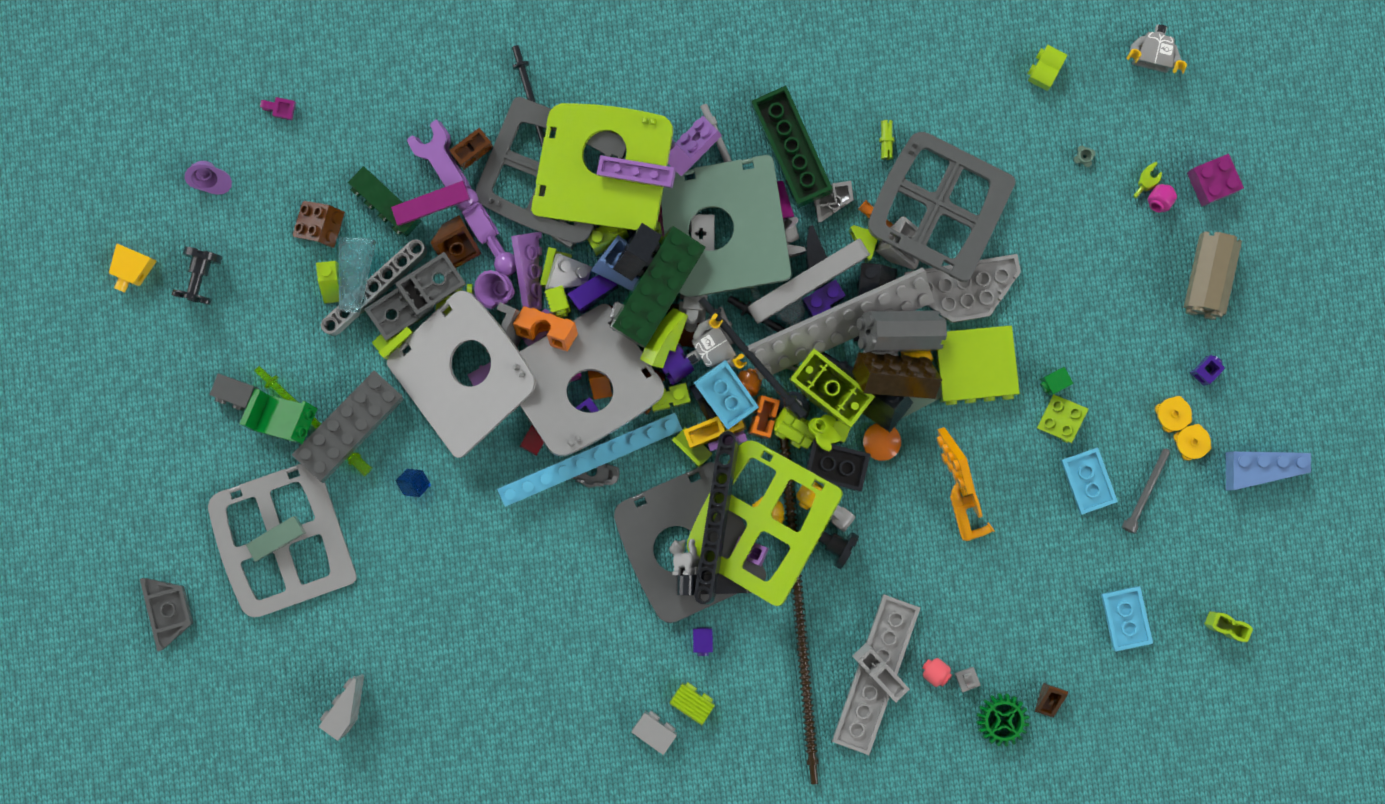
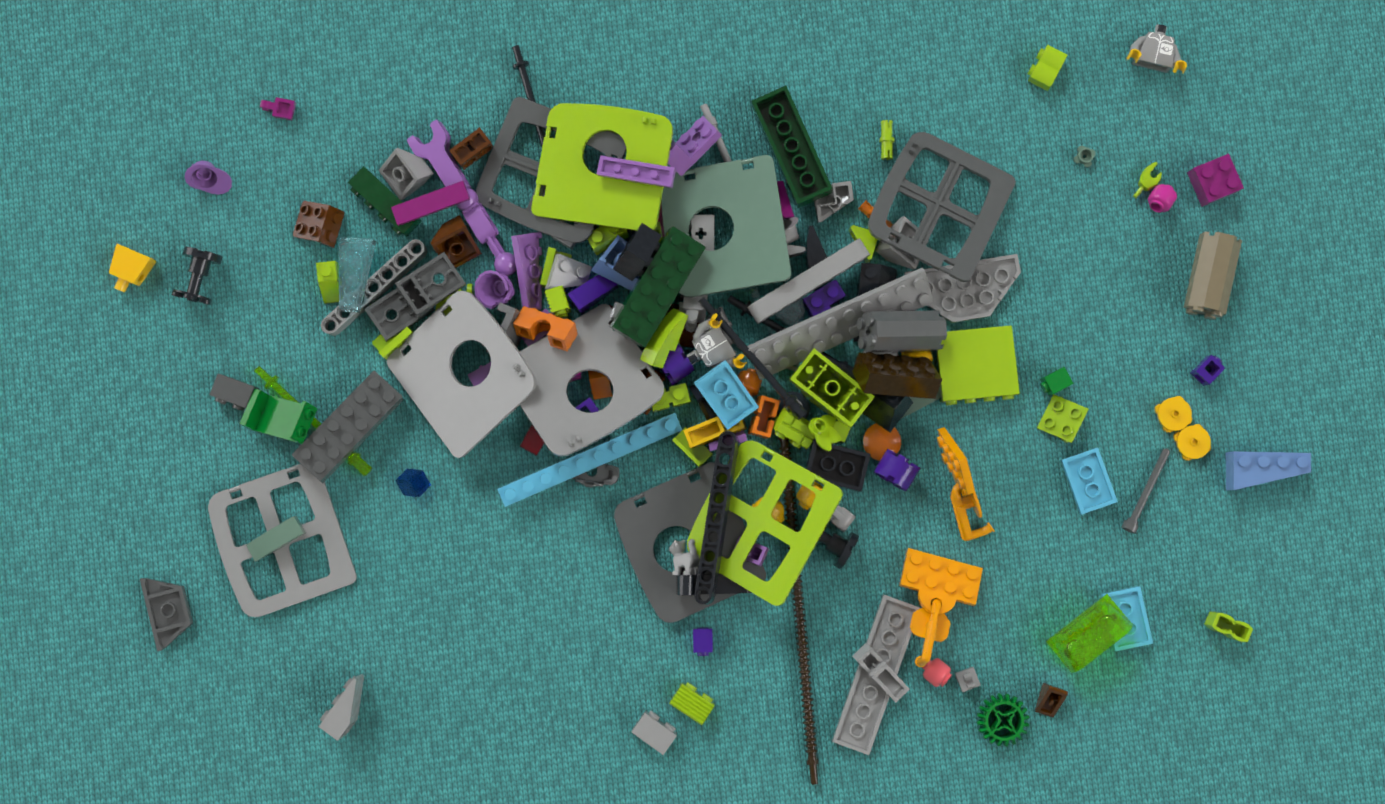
(405, 172): none -> light grey slope
(896, 470): none -> dark purple brick
(944, 583): none -> light orange plate
(1090, 634): none -> clear neon green windscreen

